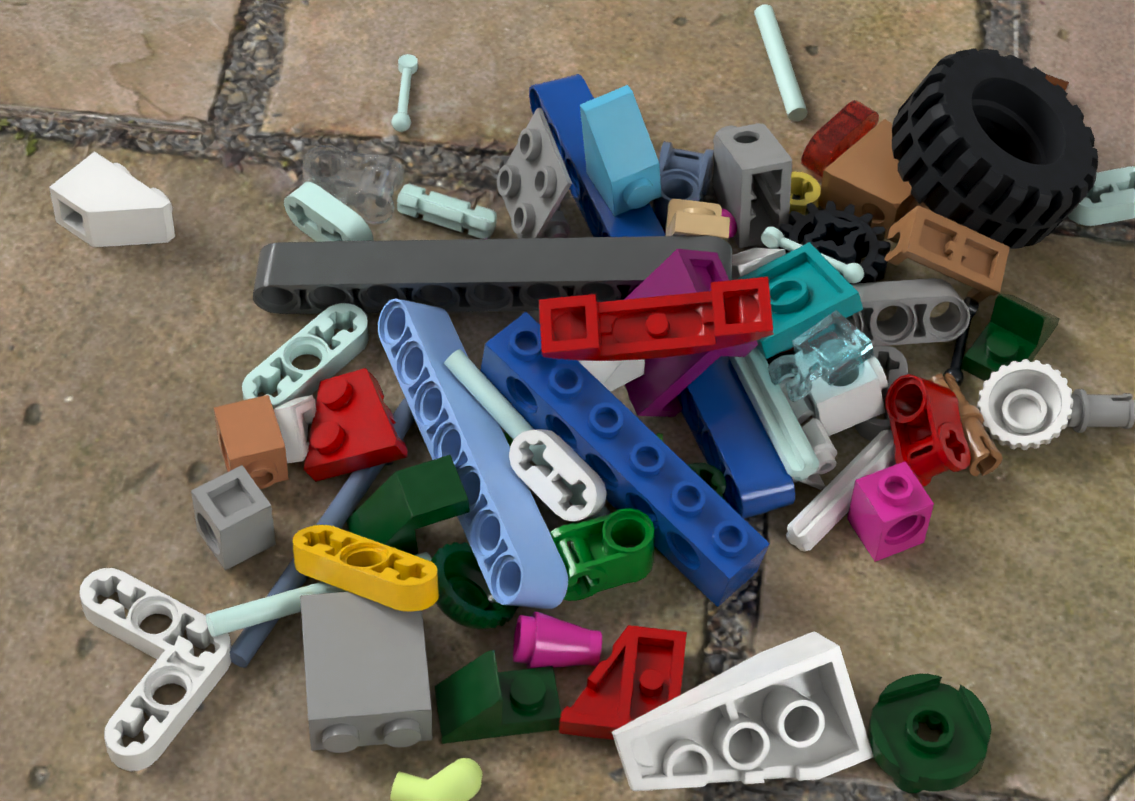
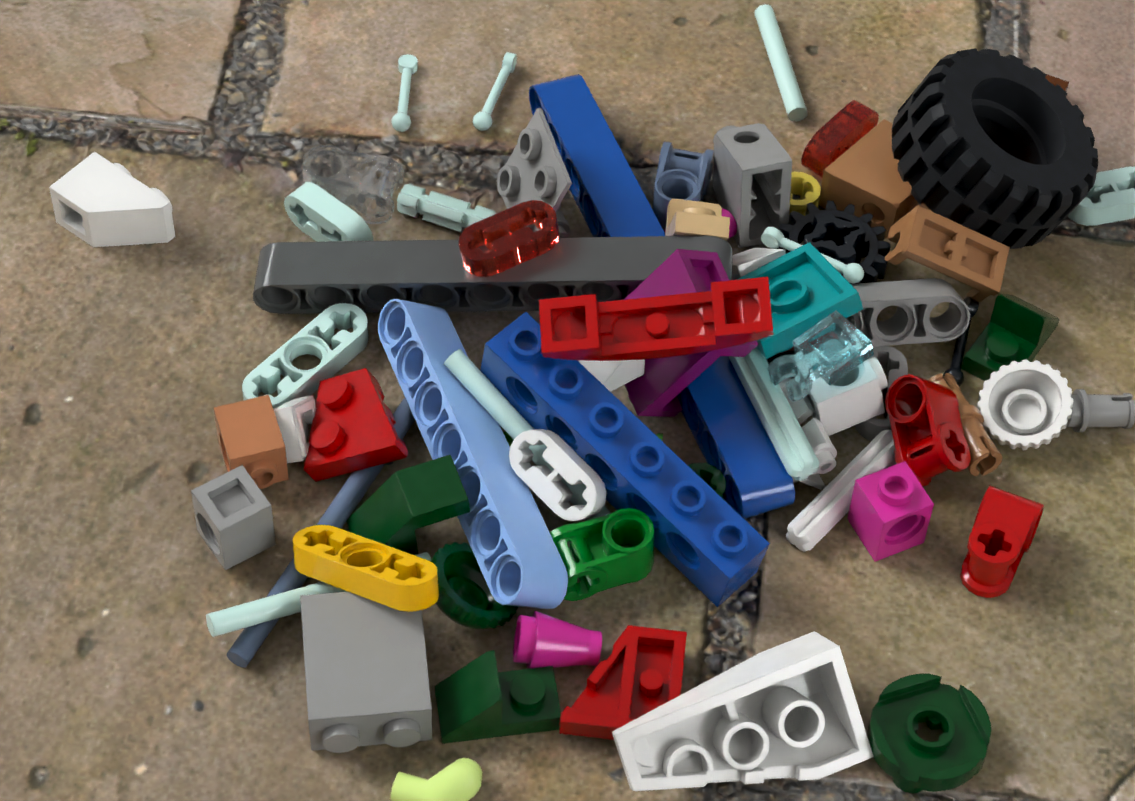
(173, 665): white beam -> none
(482, 120): none -> light aqua hinge
(509, 238): none -> clear red beam
(619, 151): medium azure slope -> none
(998, 541): none -> red piece

